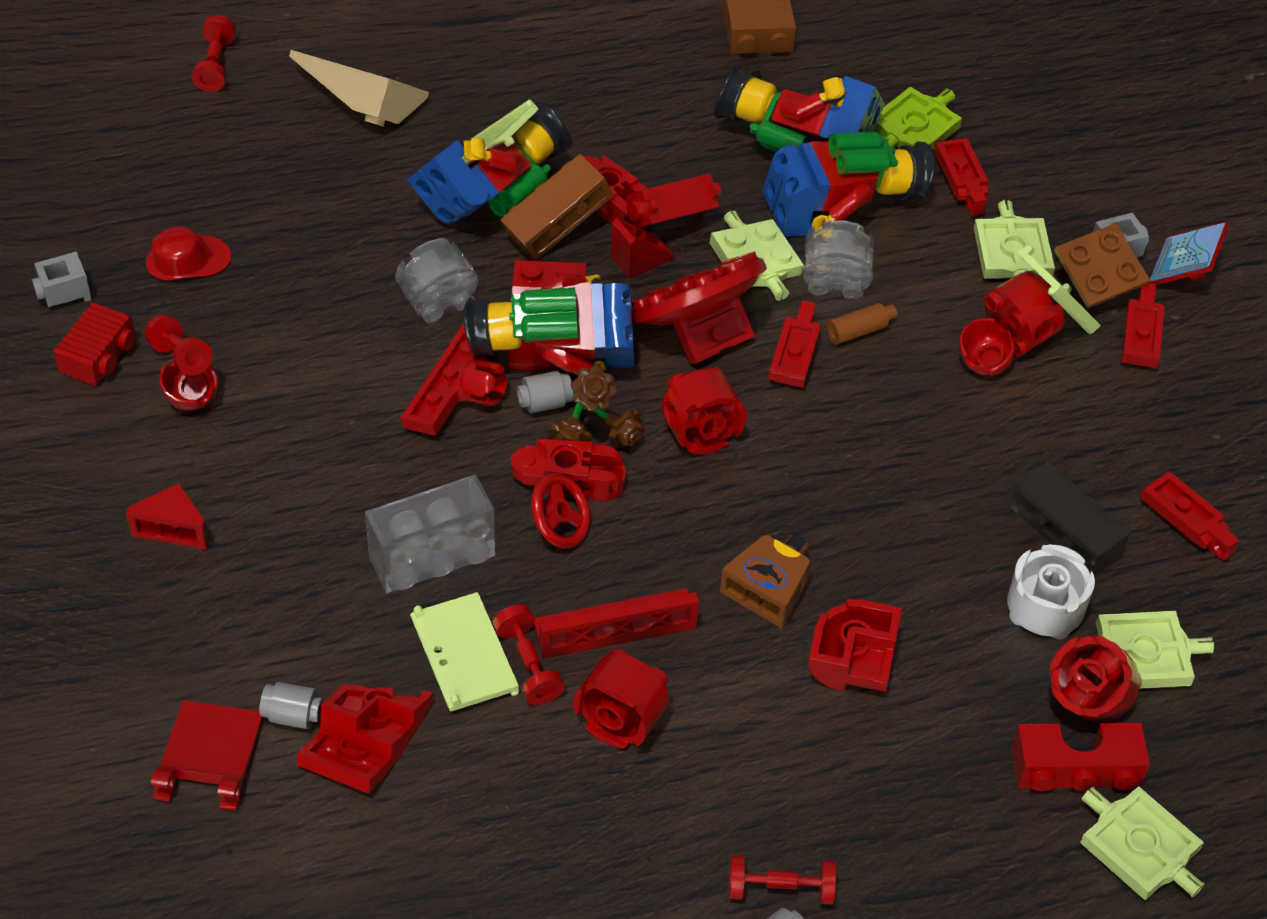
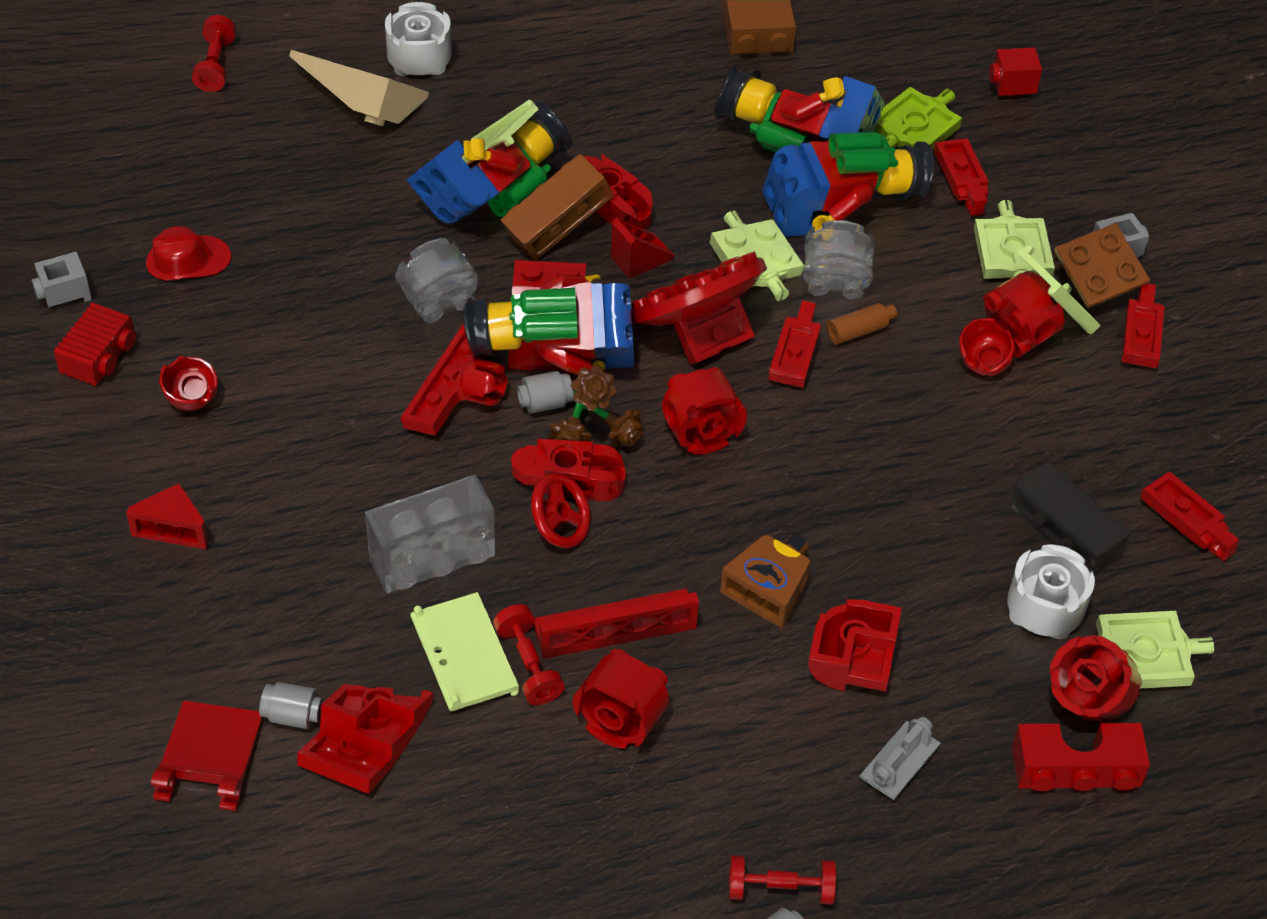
(189, 354): red wheel -> none
(418, 39): none -> white brick
(673, 200): red brick -> none
(901, 757): none -> light grey hinge
(1016, 71): none -> red brick
(1142, 842): yellowish green plate -> none
(1189, 254): piece -> none

